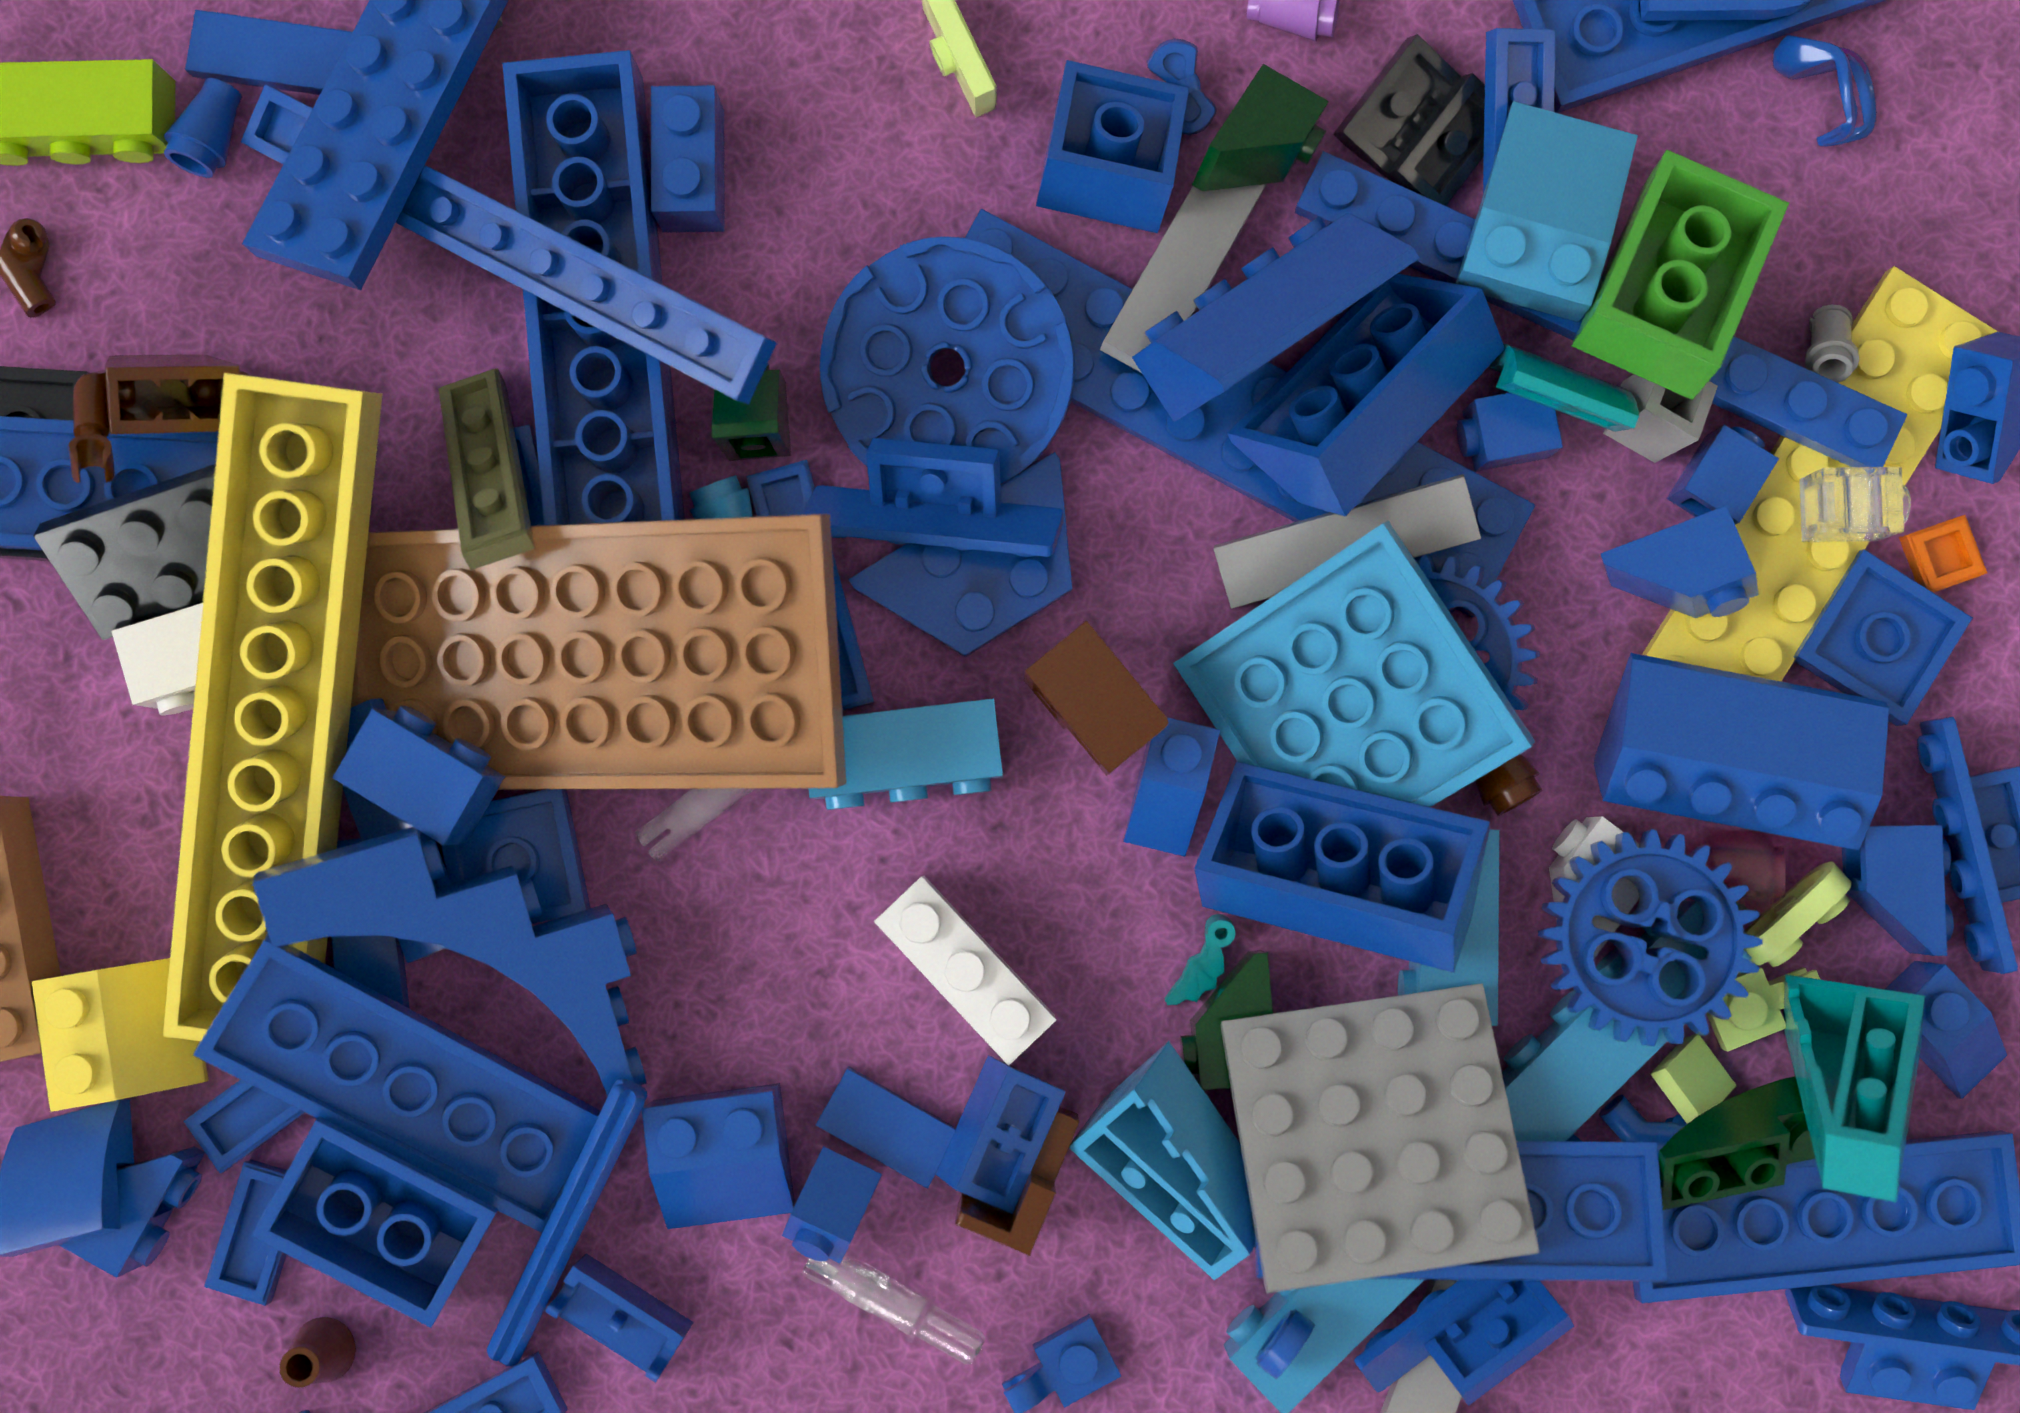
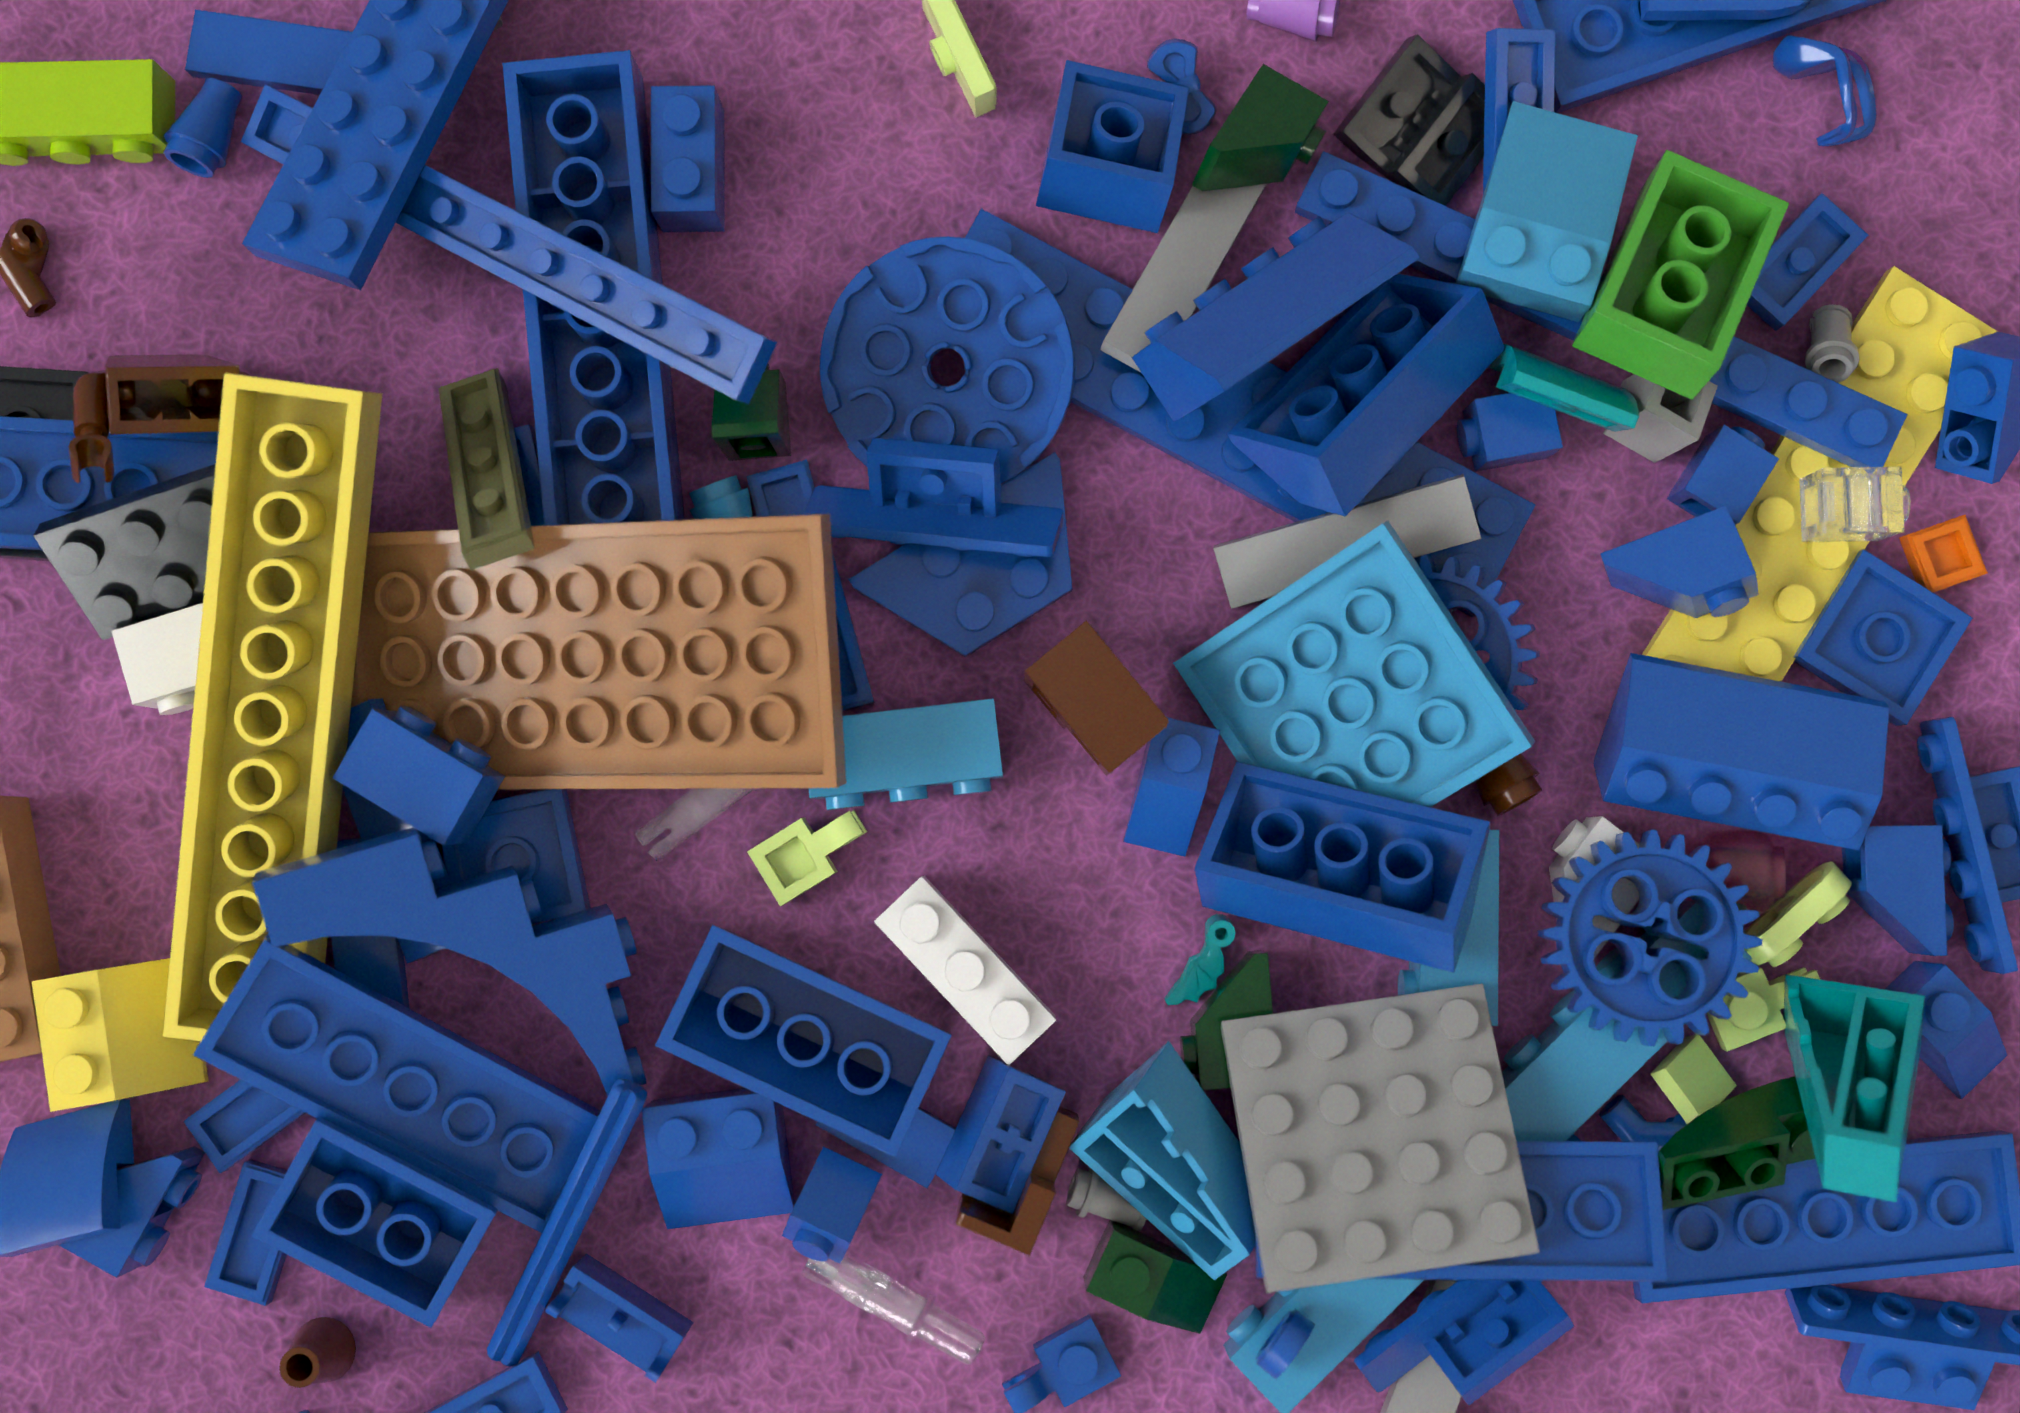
(799, 856): none -> yellowish green plate
(804, 1040): none -> blue slope
(1093, 1195): none -> light grey pin
(1151, 1279): none -> dark green slope
(1803, 260): none -> blue plate

